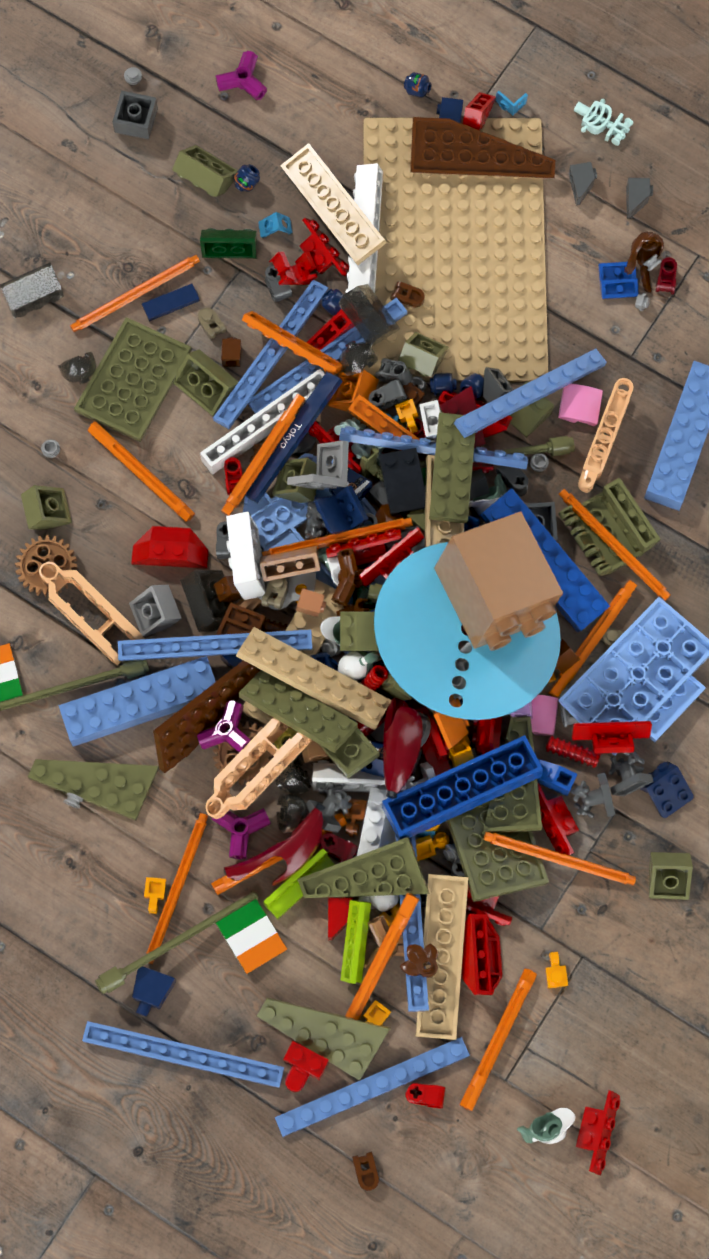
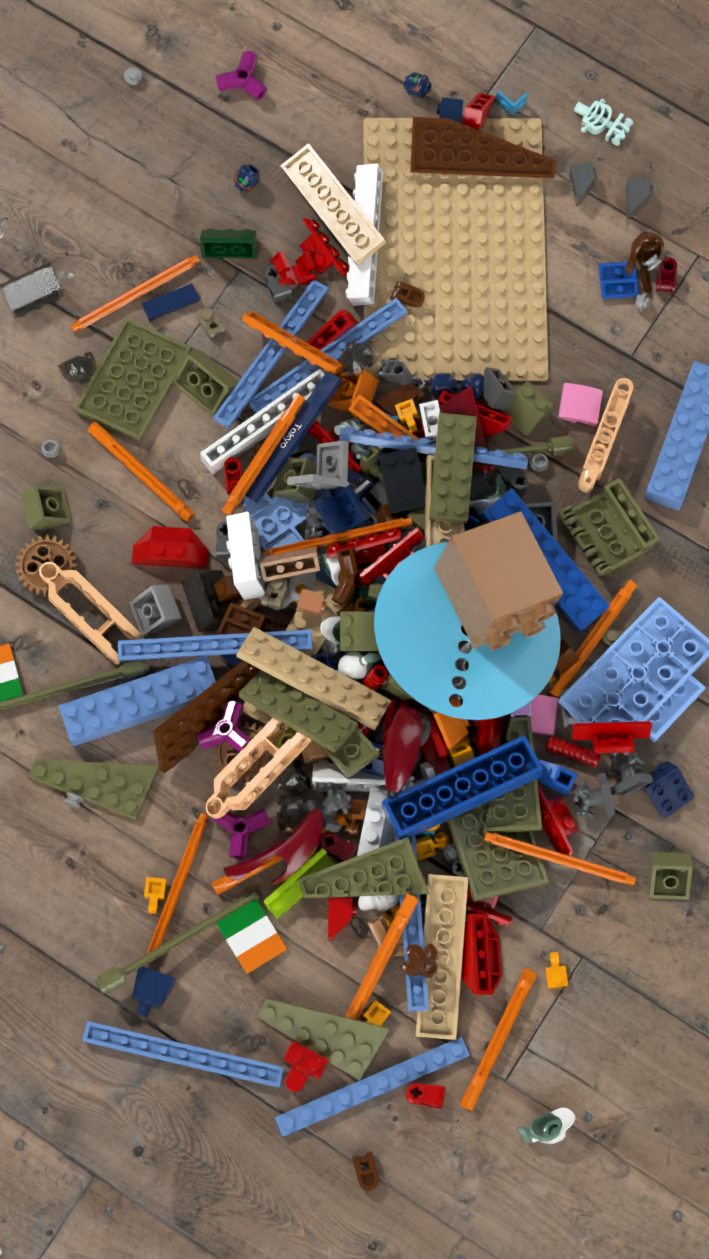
(135, 115): dark grey brick -> none
(204, 170): olive slope -> none
(231, 352): reddish brown brick -> none
(274, 223): dark azure bracket -> none
(330, 301): dark blue head -> none
(355, 941): lime fence -> none
(368, 314): clear smoke slope -> none
(389, 395): dark grey piece -> none
(423, 354): olive slope -> none
(529, 393): medium blue plate -> none
(596, 1131): red bracket -> none
(615, 545): orange piece -> none

